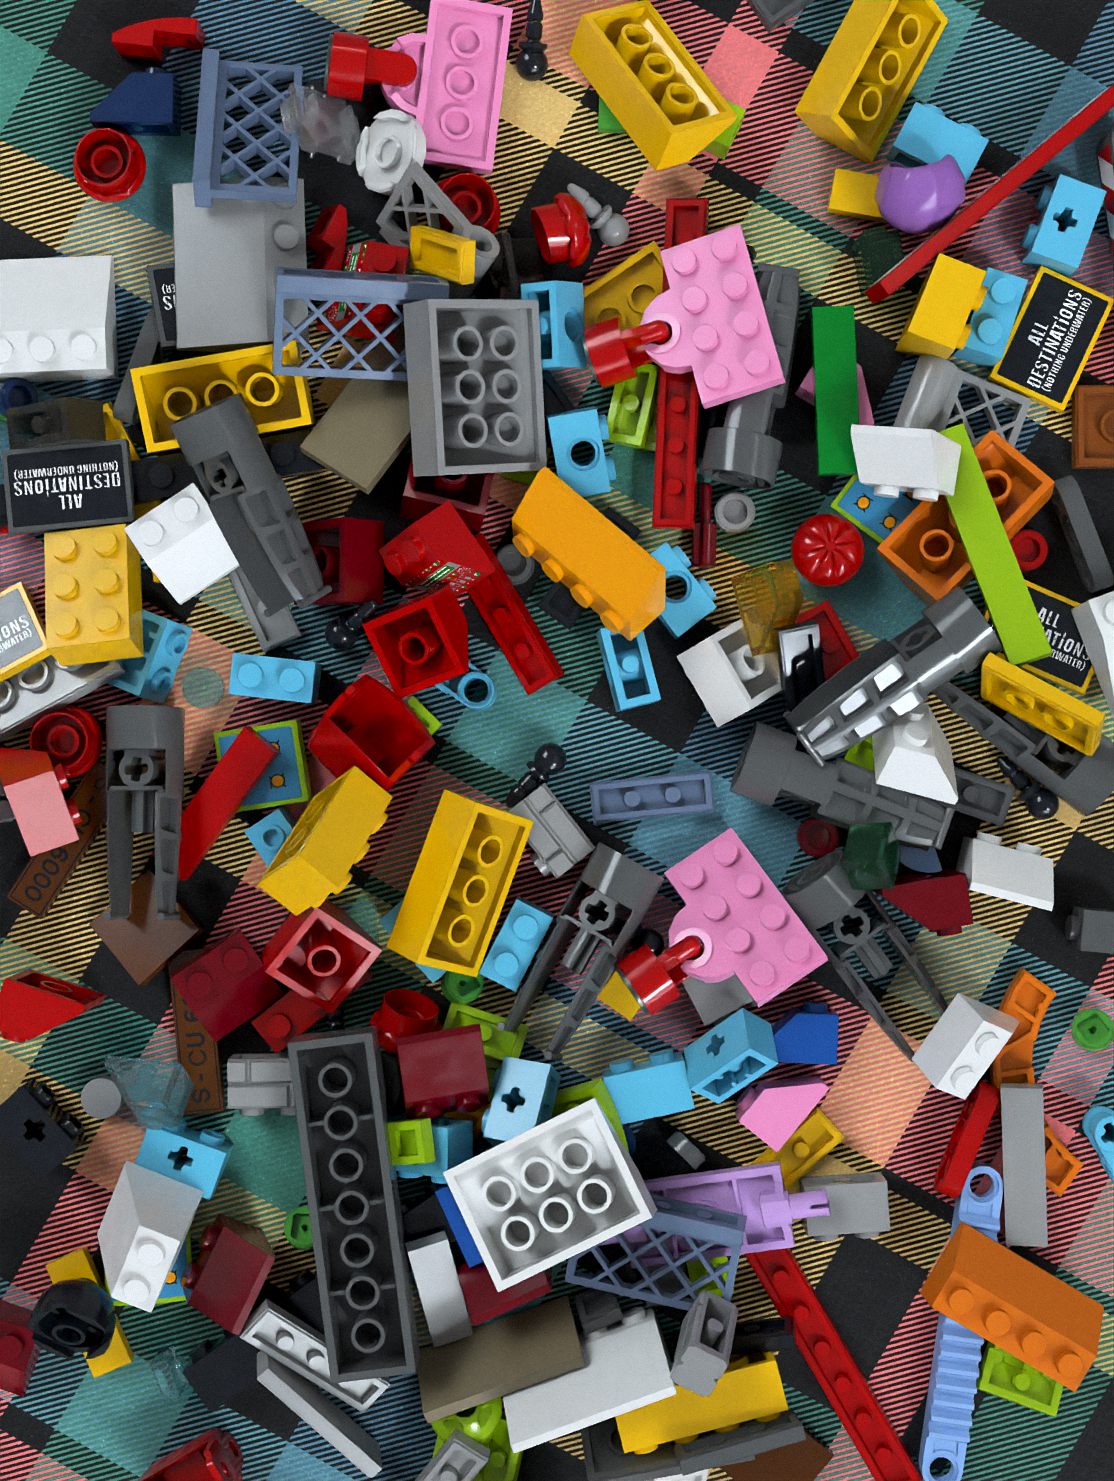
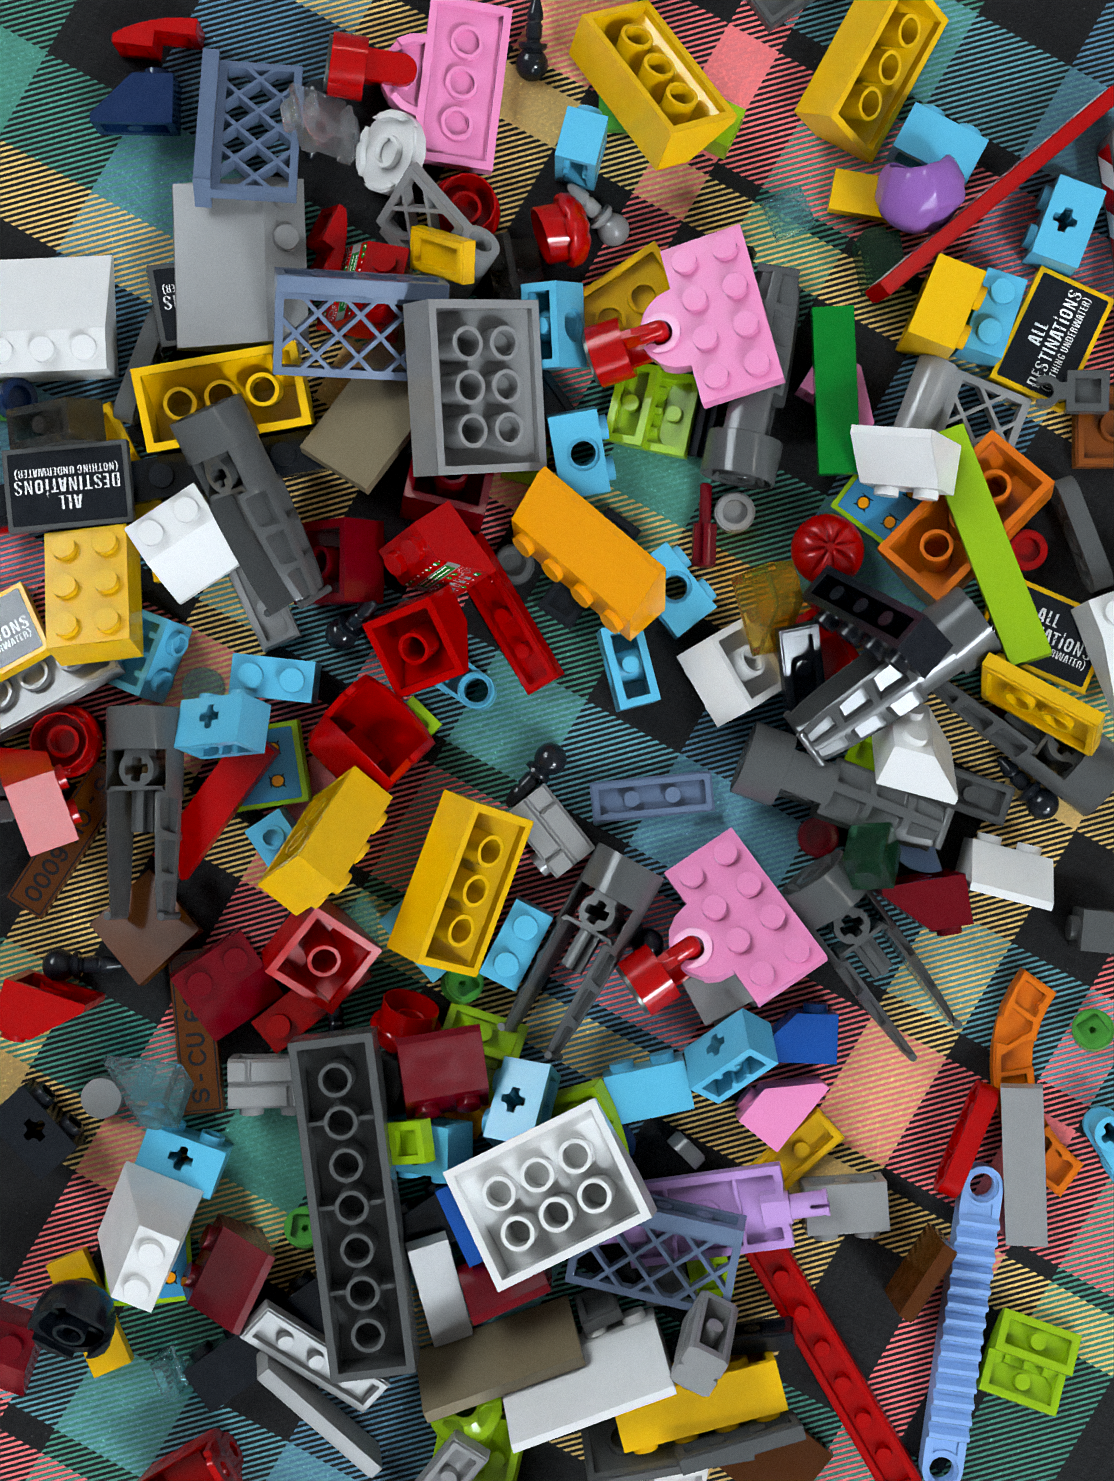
(61, 965): none -> black bar
(109, 165): red piece -> none
(222, 725): none -> medium azure brick
(581, 146): none -> medium azure brick
(619, 997): yellow tile -> none
(678, 398): red tile -> none
(788, 214): none -> clear light blue plate
(876, 622): none -> black brick
(920, 1272): none -> reddish brown tile
(963, 1045): white slope -> none
(1016, 1306): orange slope -> none
(1082, 391): none -> dark grey plate

